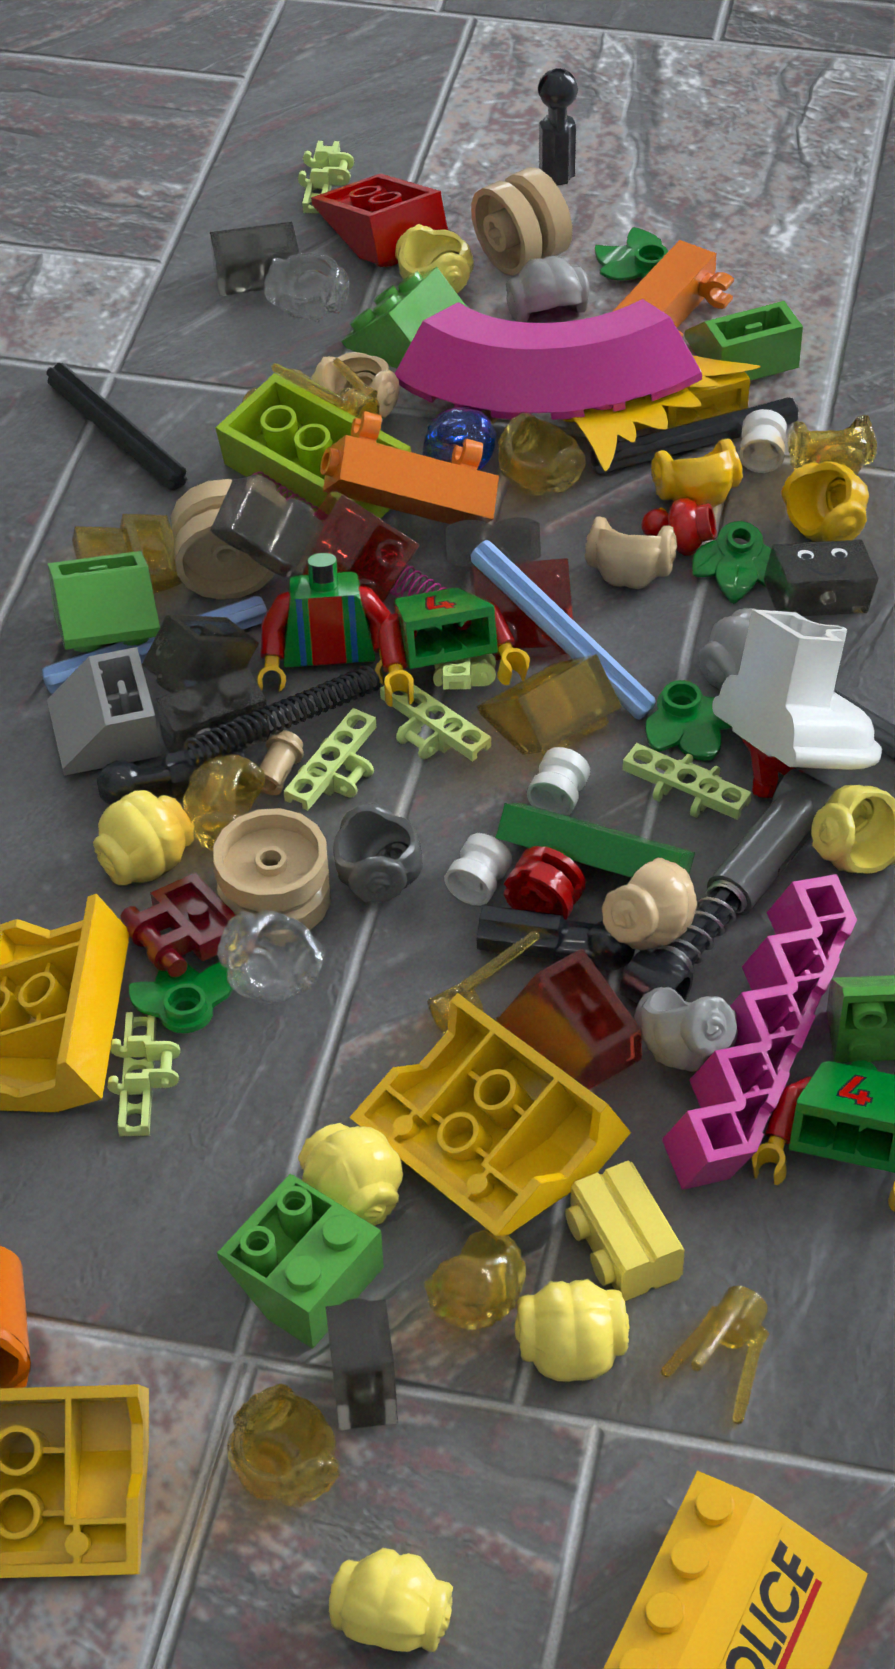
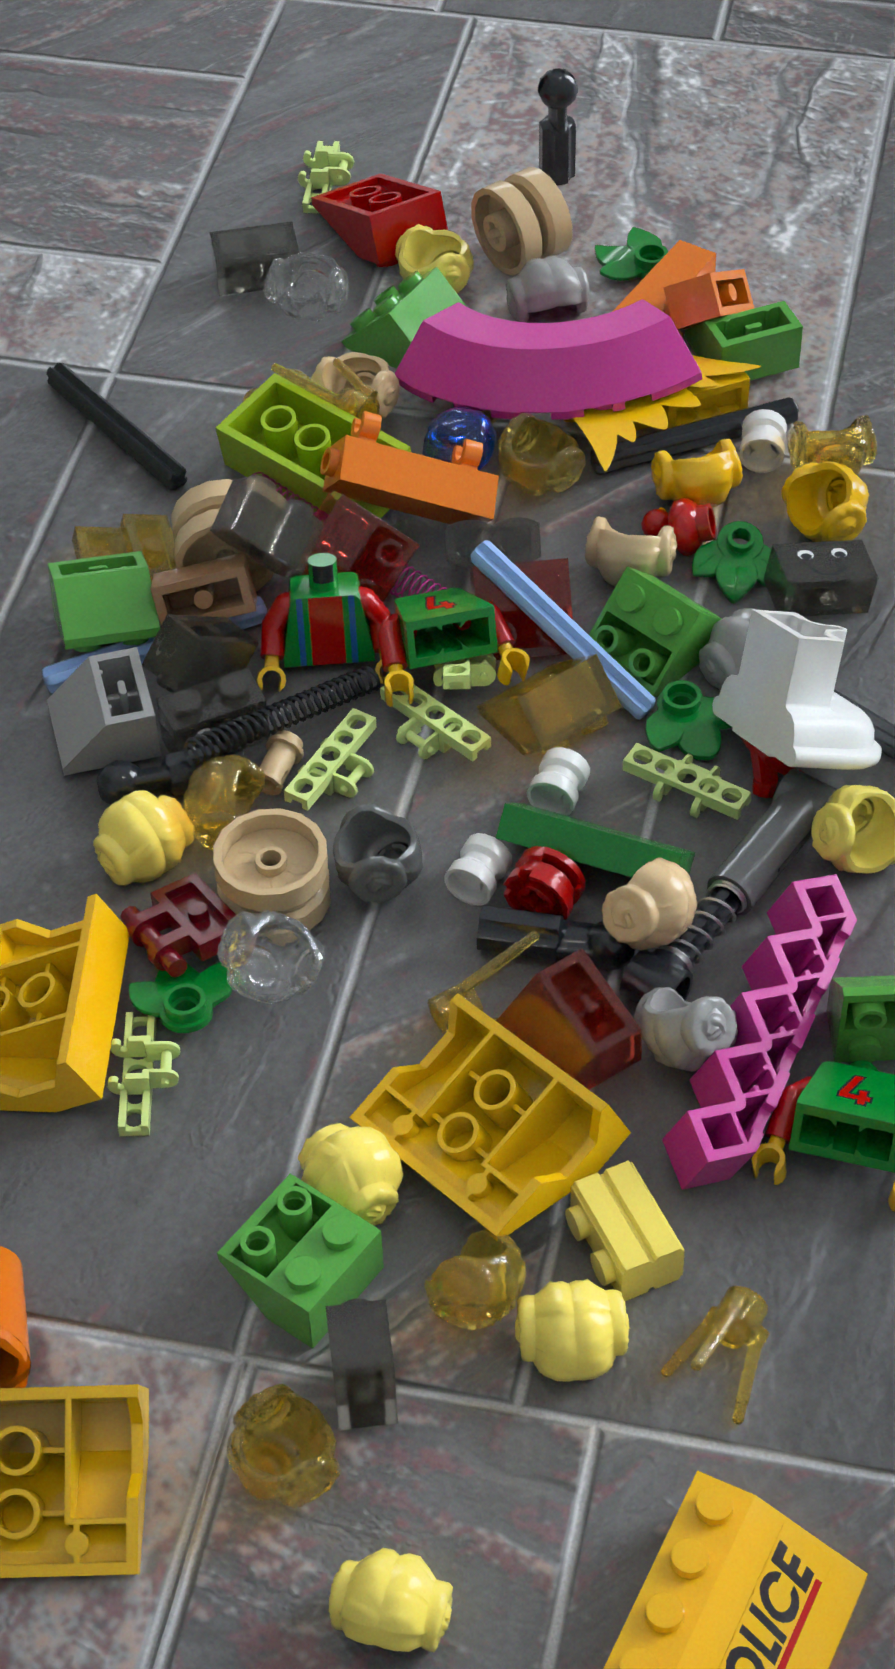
(206, 589): none -> medium nougat brick
(652, 630): none -> bright green slope
(707, 297): none -> orange brick

